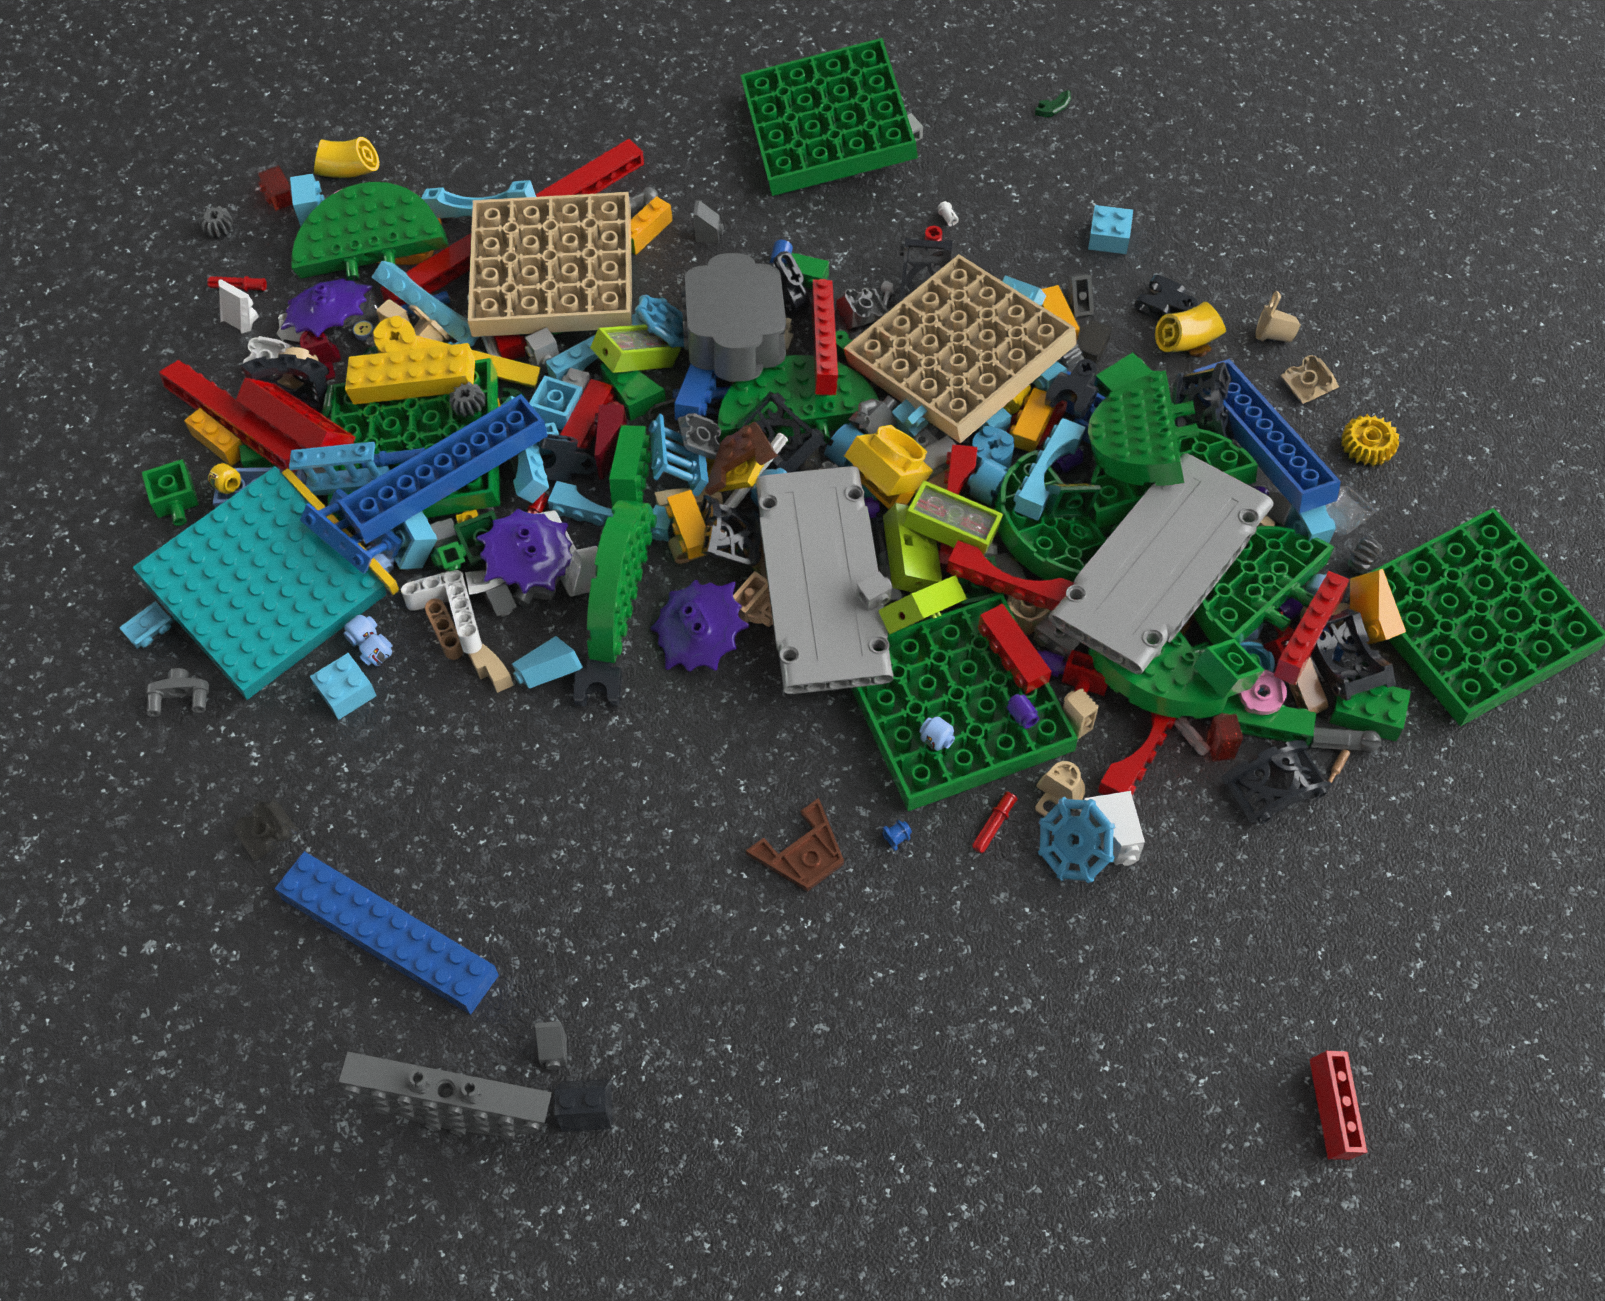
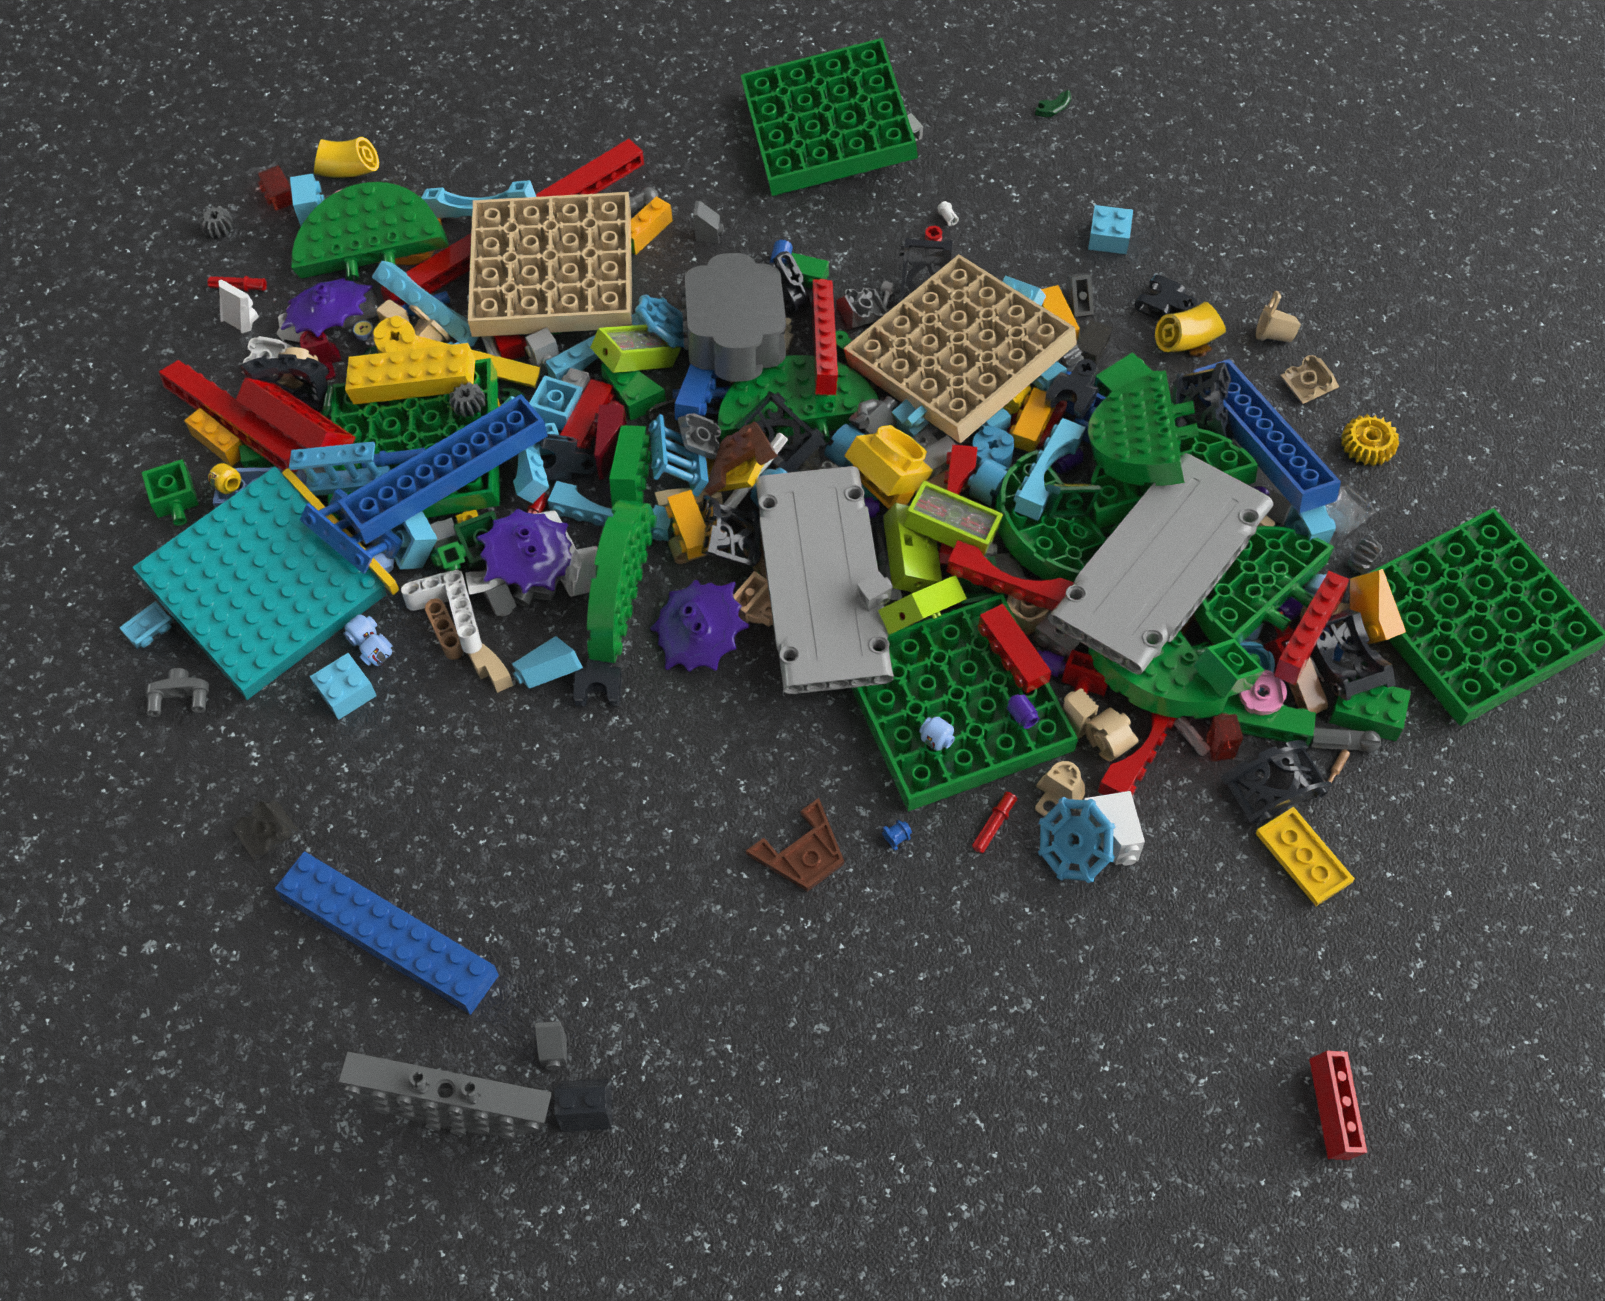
(1111, 733): none -> tan brick
(1304, 856): none -> yellow plate

